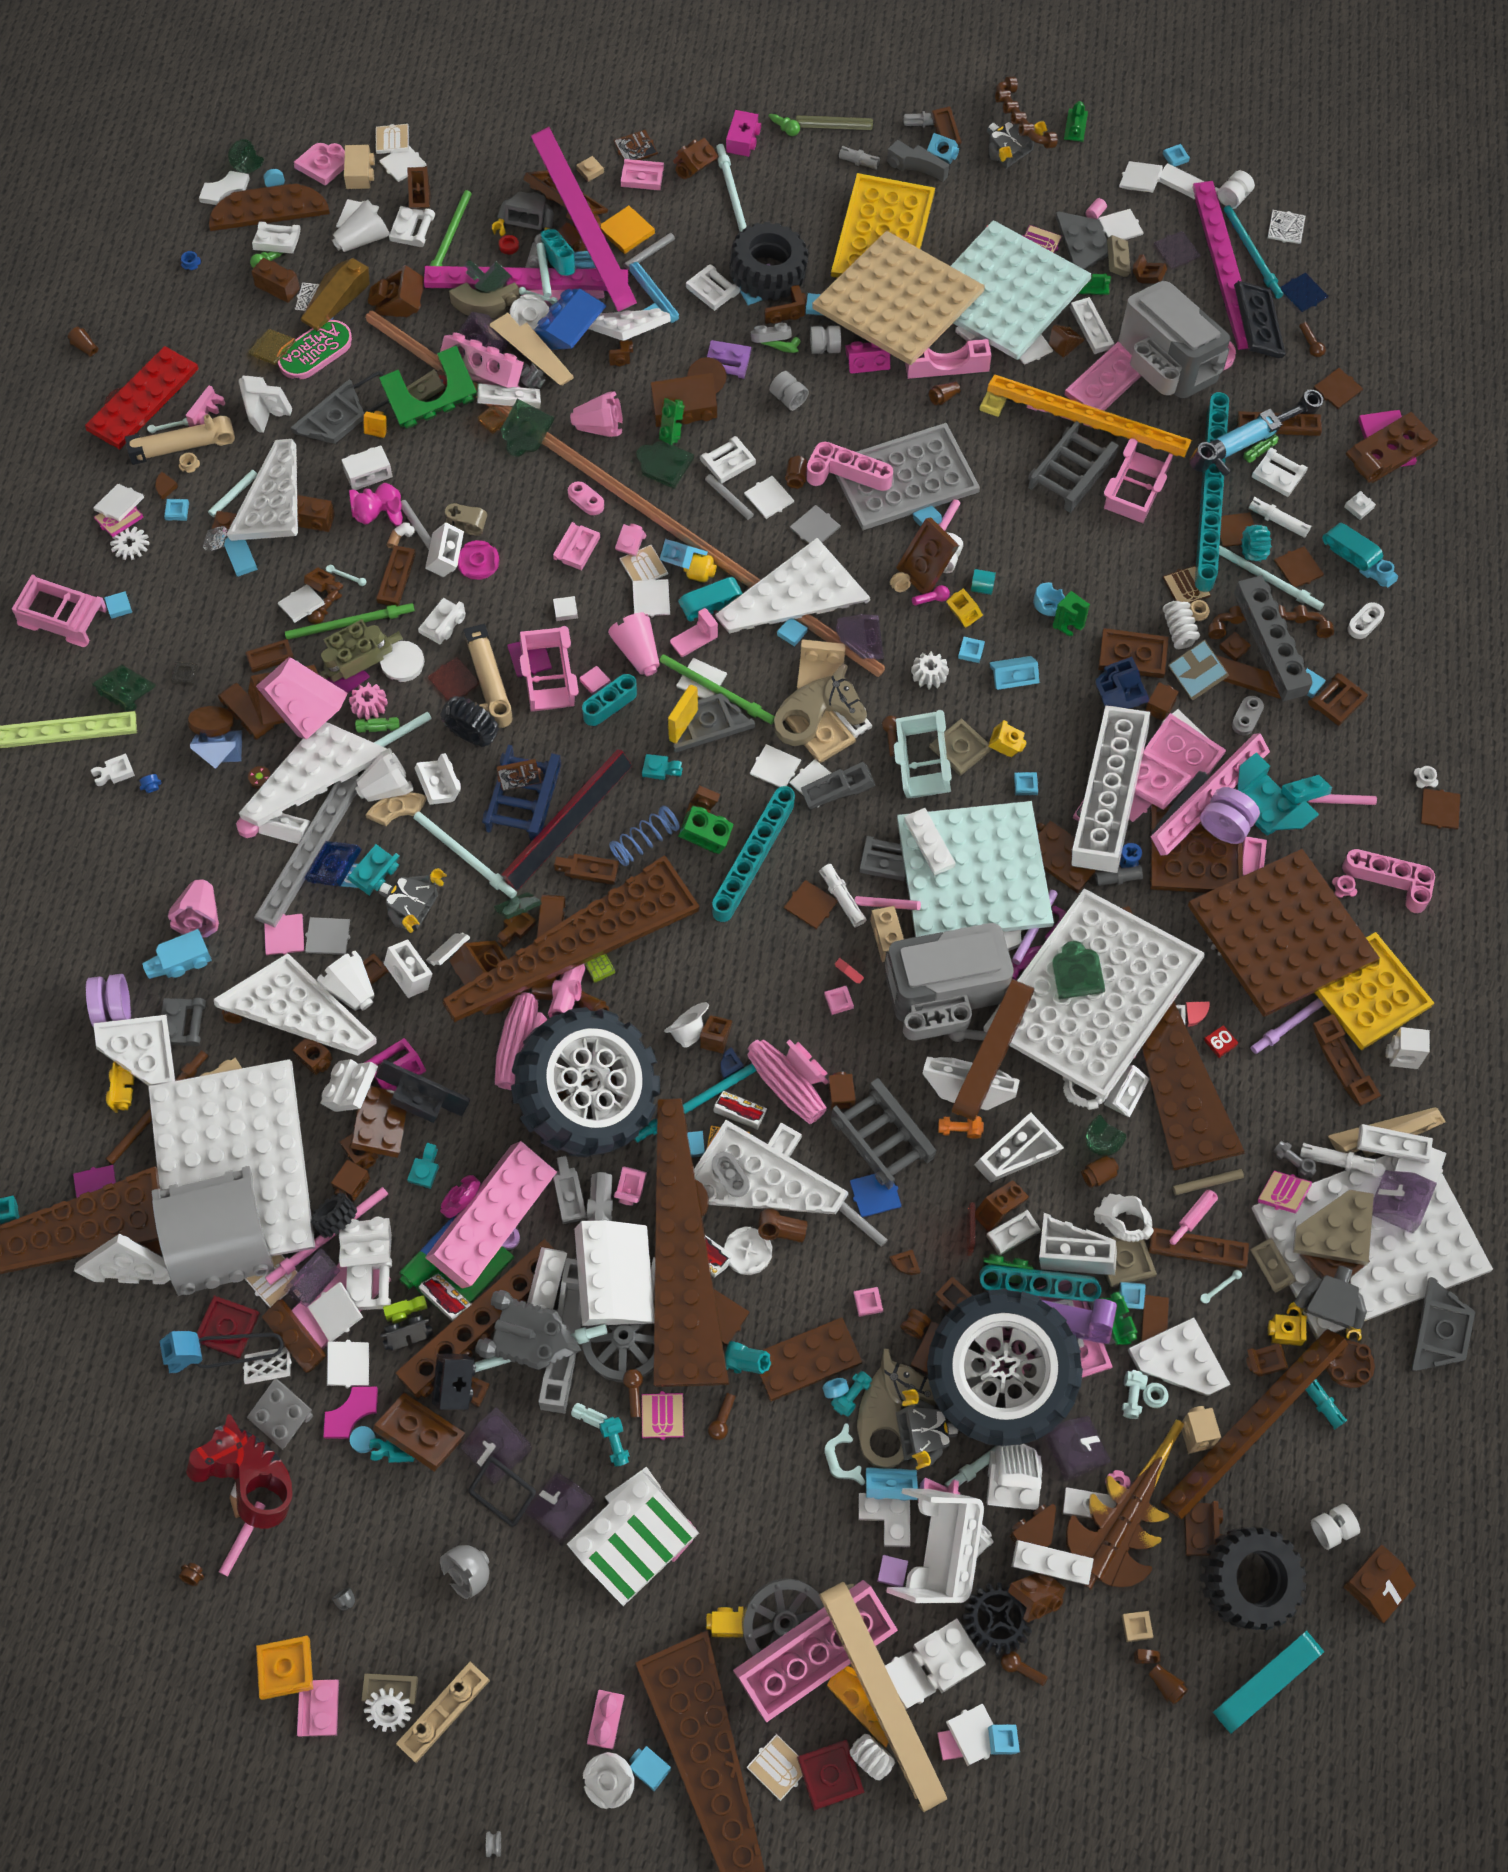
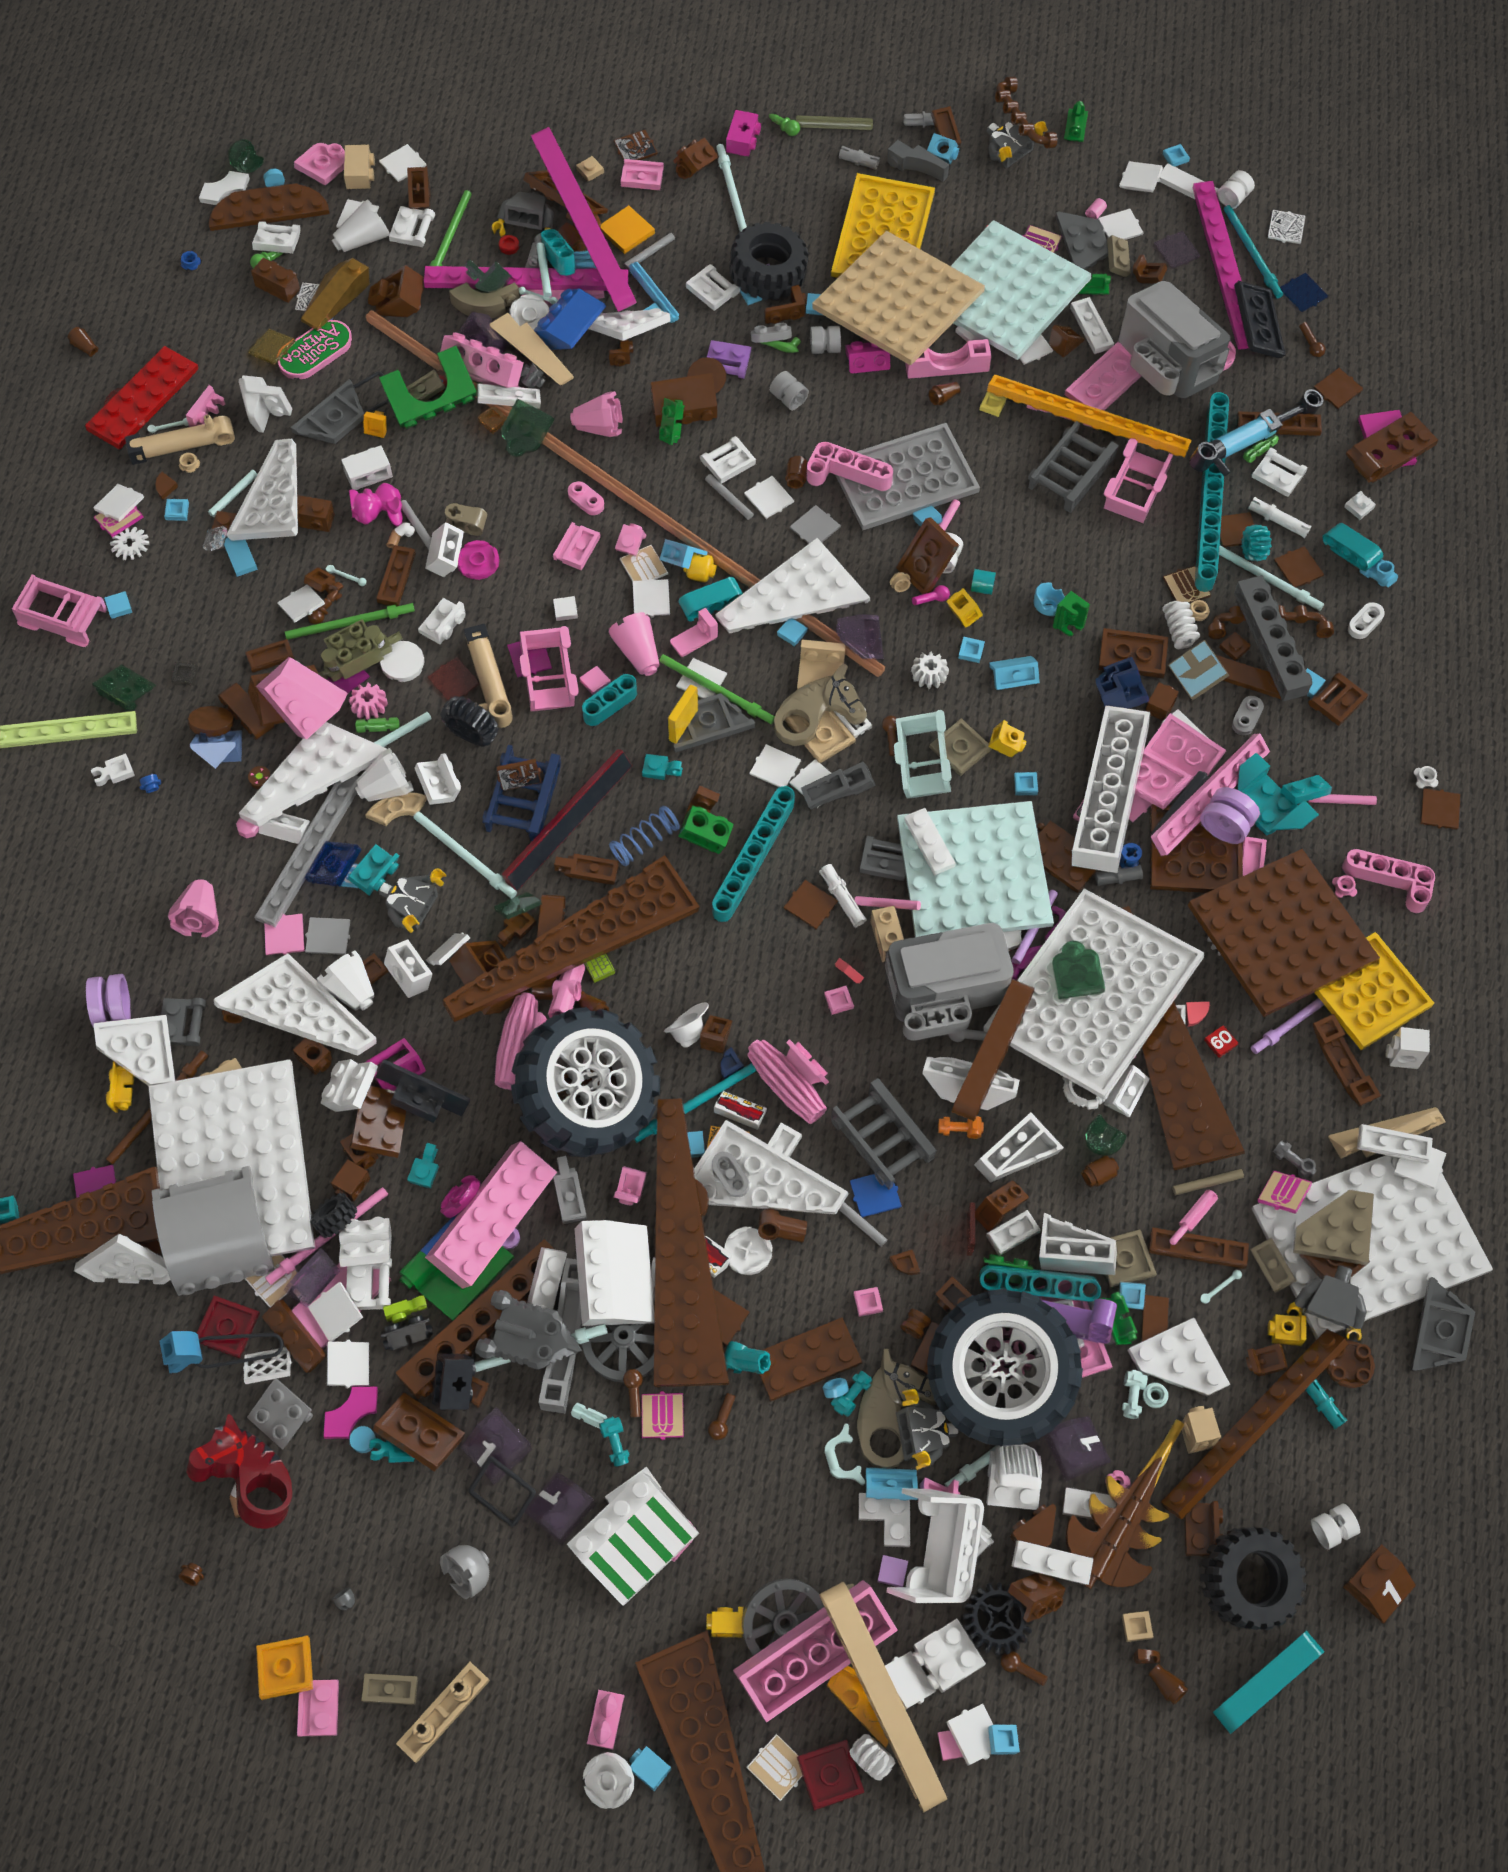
(178, 956): medium azure hinge -> none
(238, 1545): bright pink bar -> none
(388, 1719): white gear -> none
(392, 138): piece -> none
(444, 1296): slope -> none
(493, 1844): light grey bush -> none
(600, 1202): light grey piece -> none
(664, 462): clear green plate -> none
(841, 1090): reddish brown brick -> none
(1117, 1204): white piece -> none
(1333, 1157): white pin -> none
(1403, 1199): clear purple slope -> none

